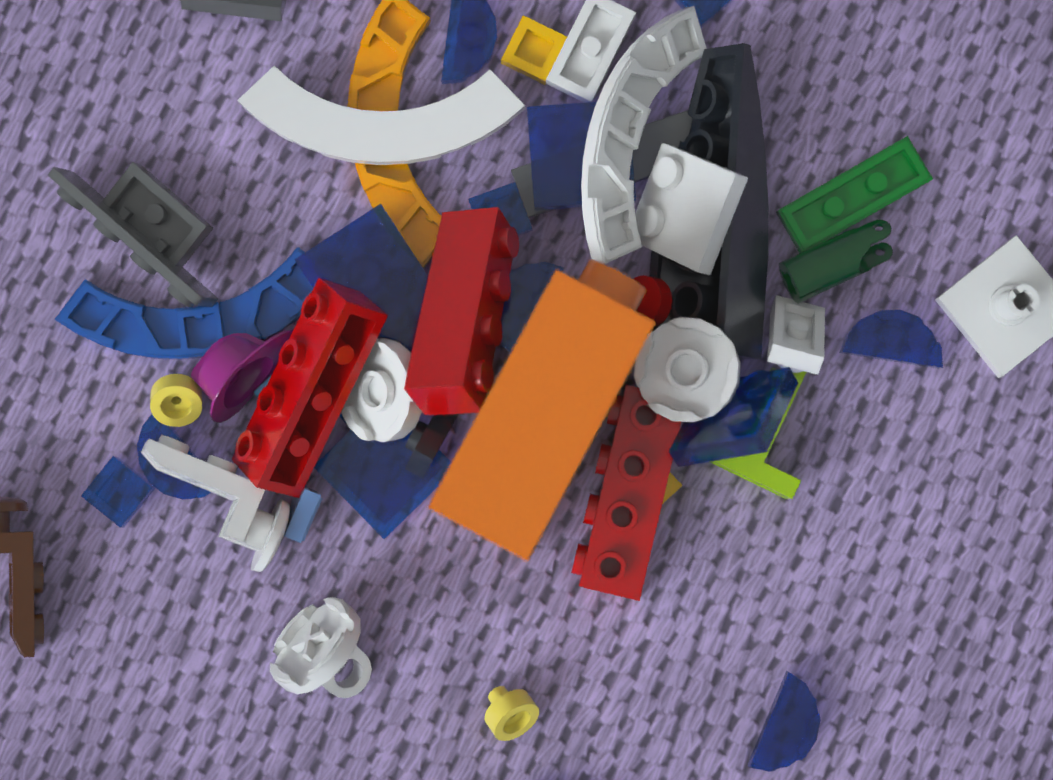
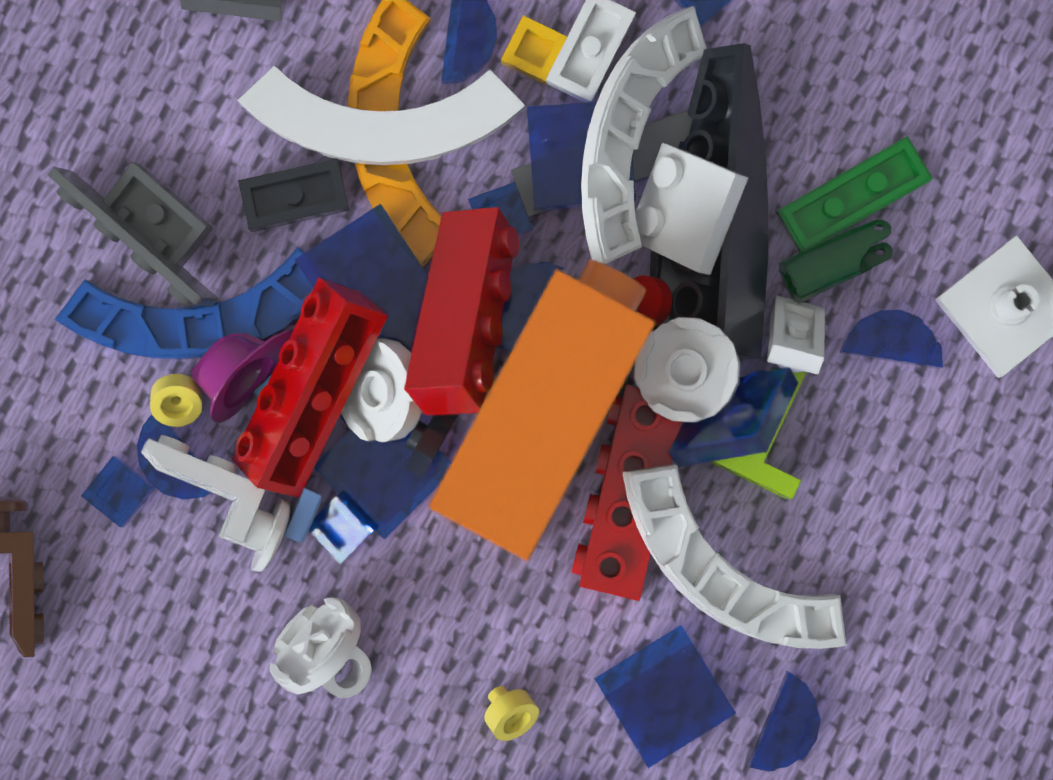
(293, 195): none -> black plate
(342, 526): none -> clear blue tile
(665, 696): none -> clear blue plate
(715, 584): none -> white tile

